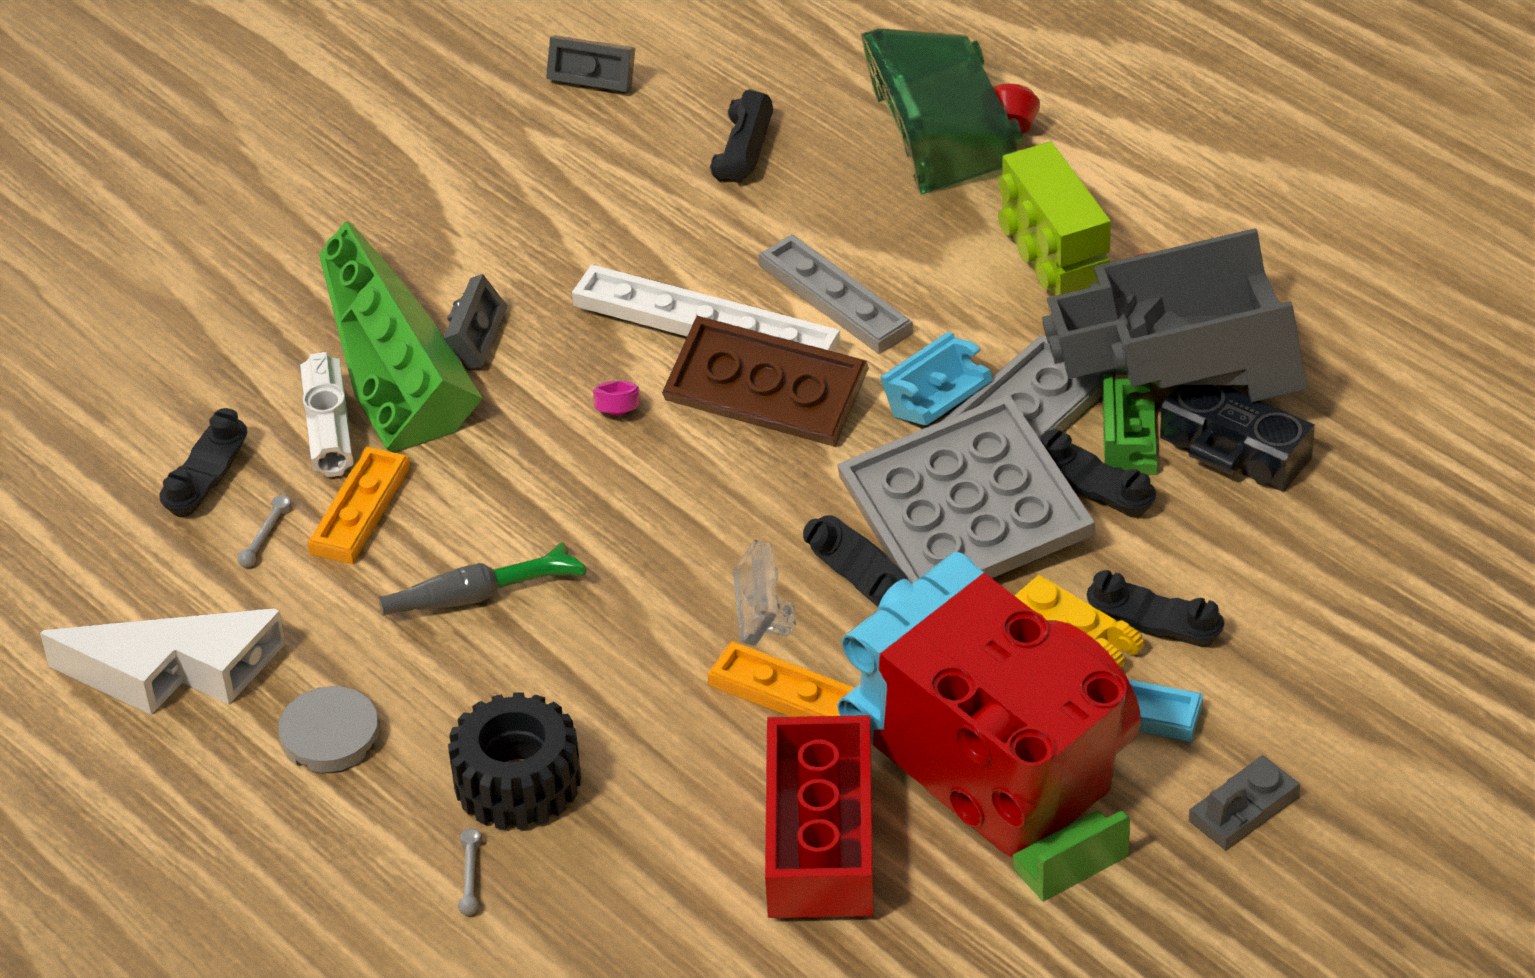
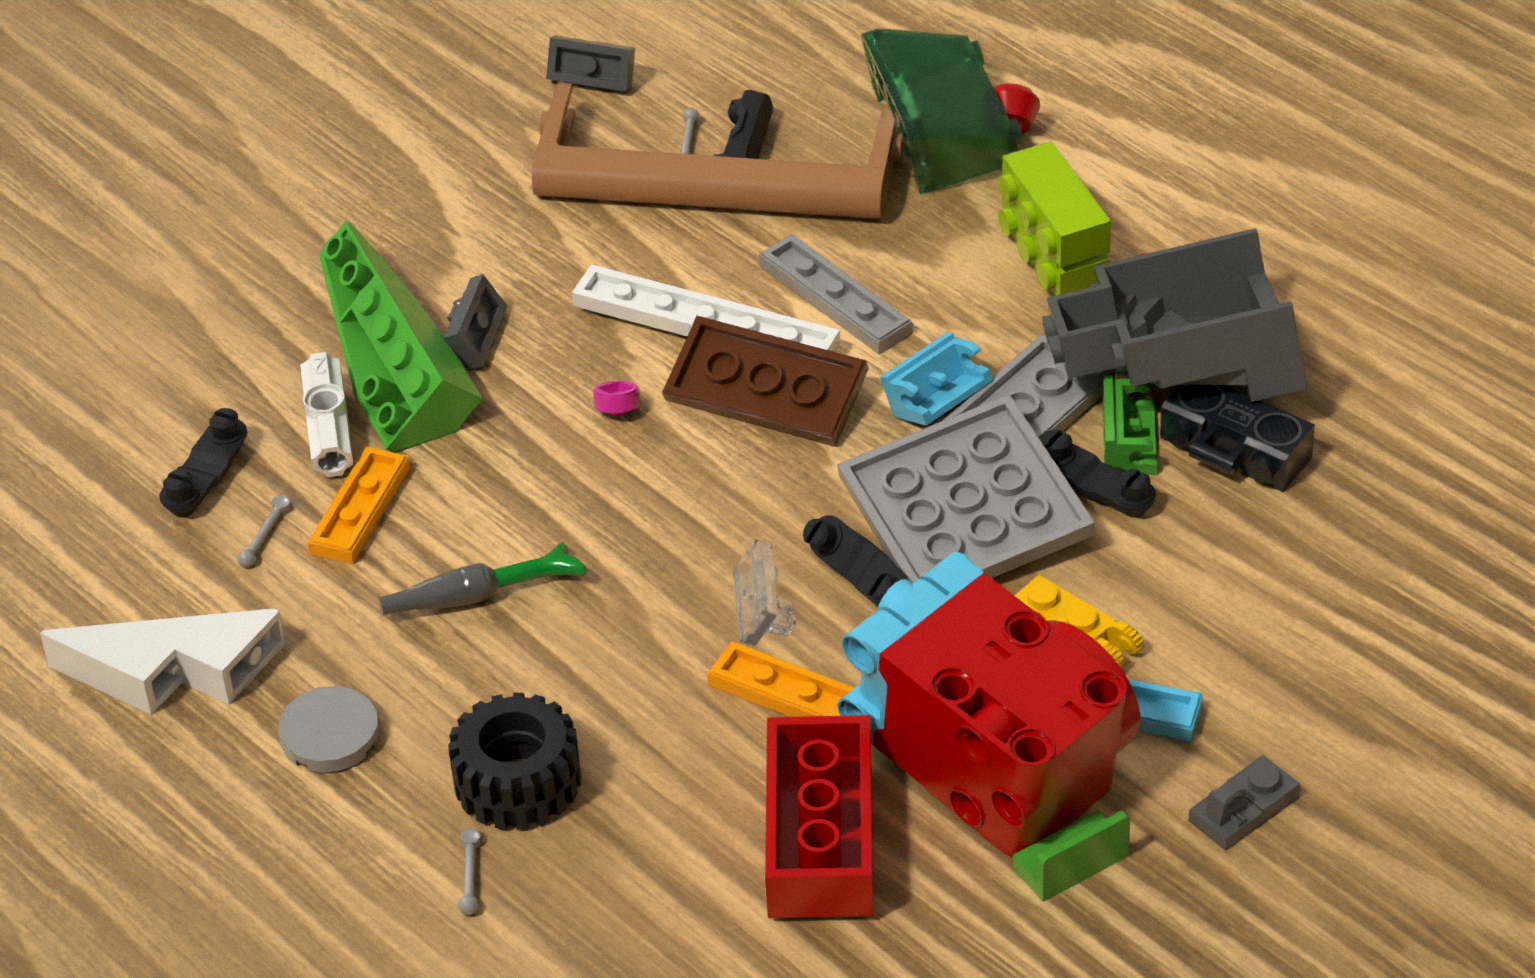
(691, 117): none -> light grey hinge
(711, 179): none -> medium nougat piece
(1139, 607): black piece -> none

